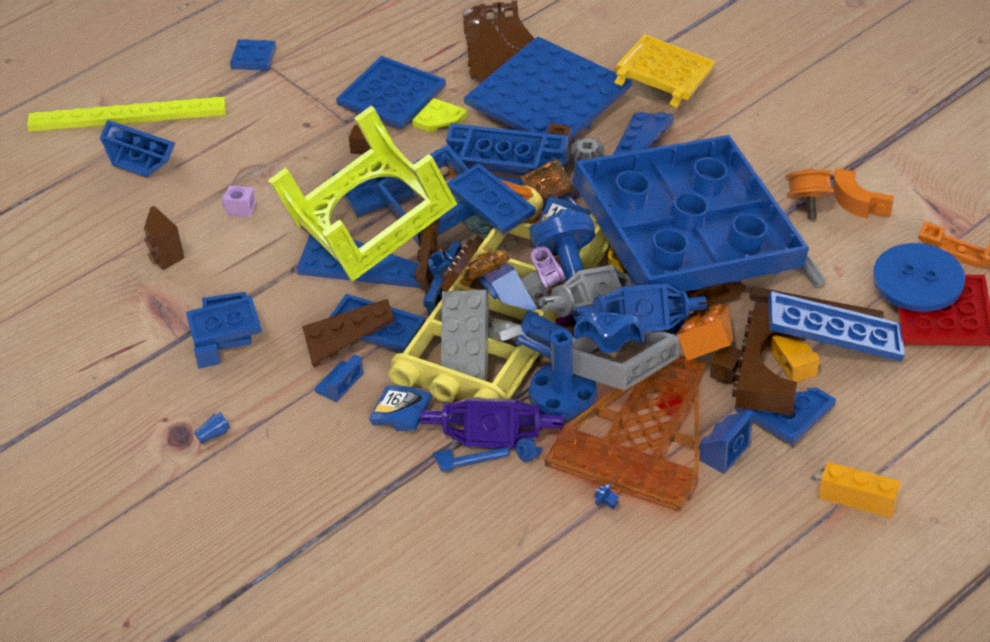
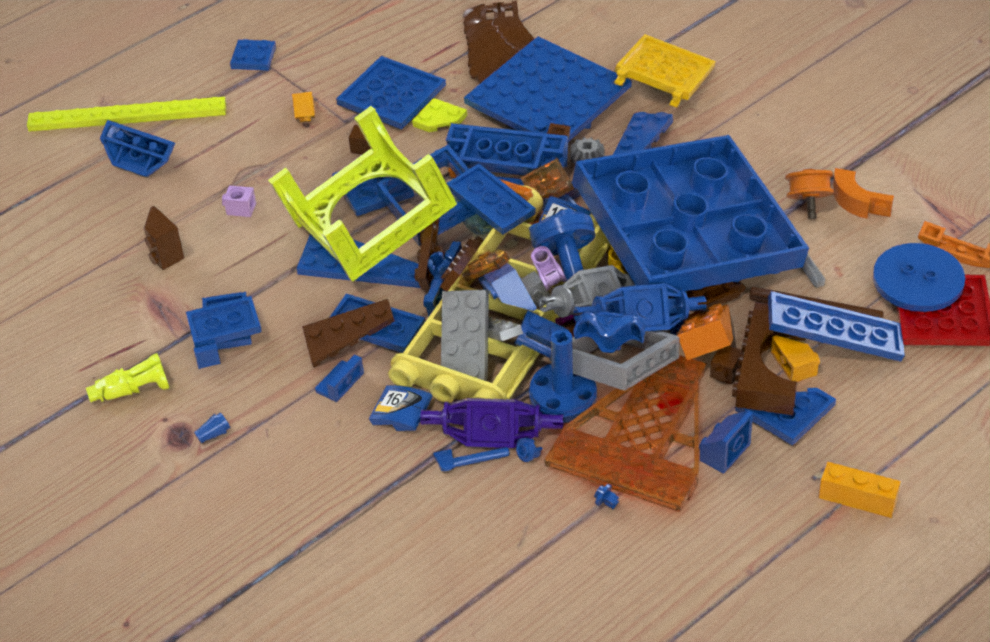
(126, 382): none -> neon yellow piece
(304, 106): none -> light orange slope

